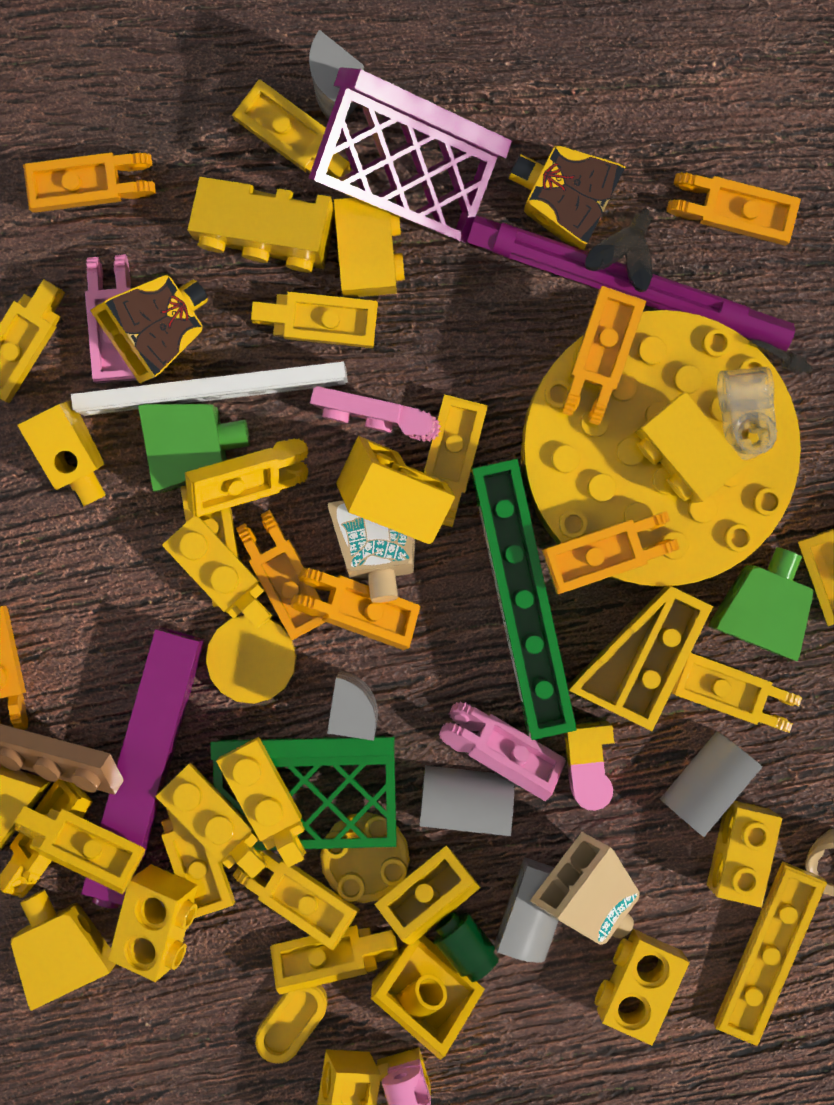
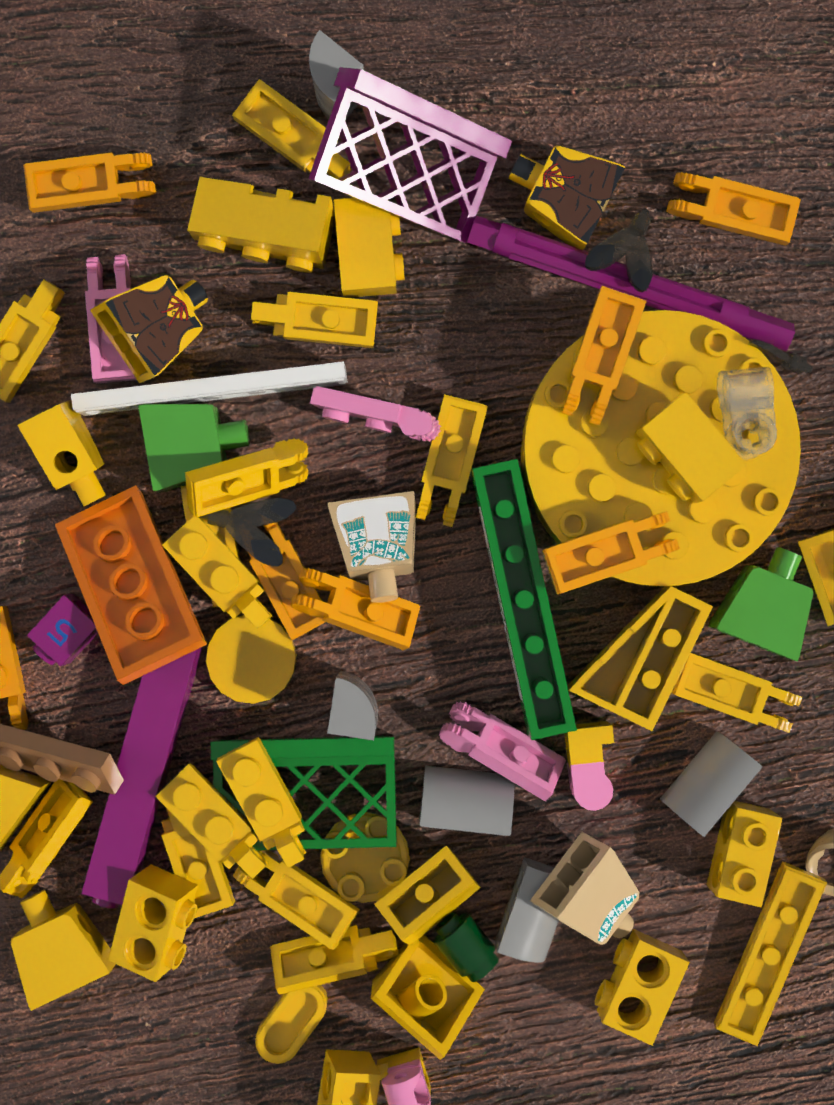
(63, 631): none -> magenta brick
(81, 846): yellow hinge -> none
(130, 585): none -> orange plate
(242, 525): none -> clear smoke piece
(389, 493): yellow panel -> none

